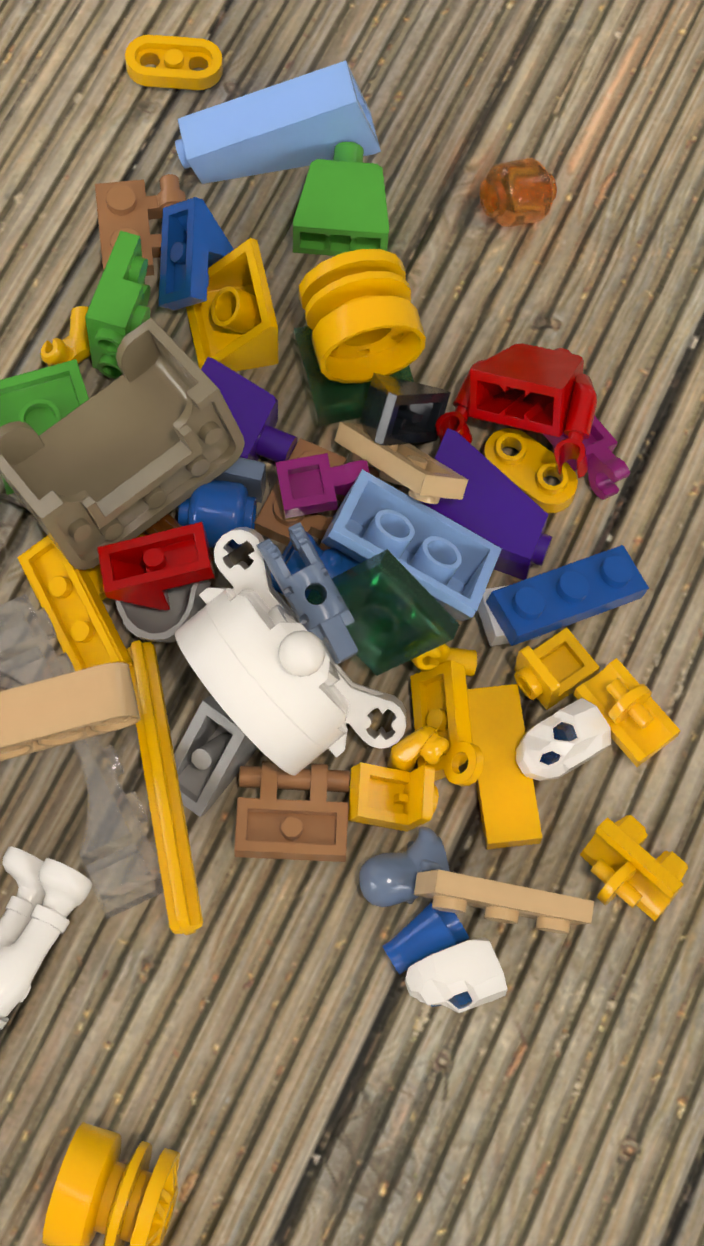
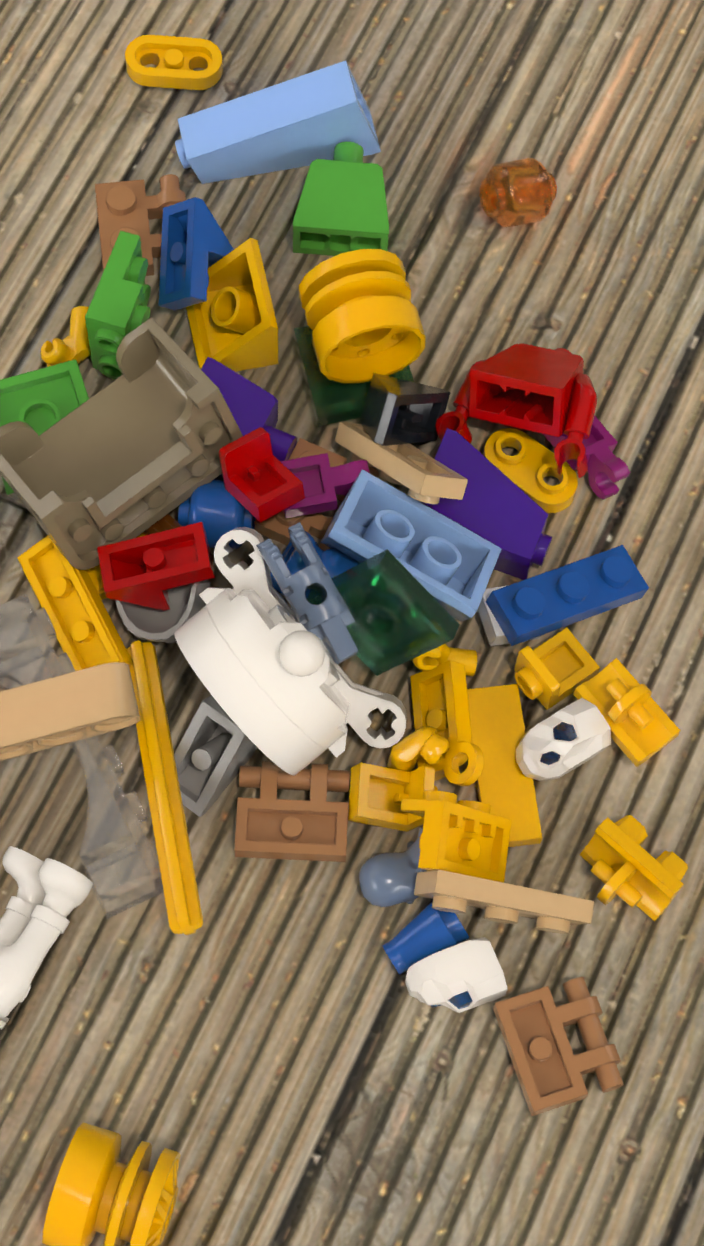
(258, 477): none -> red bracket
(460, 835): none -> yellow bracket
(542, 1052): none -> medium nougat plate

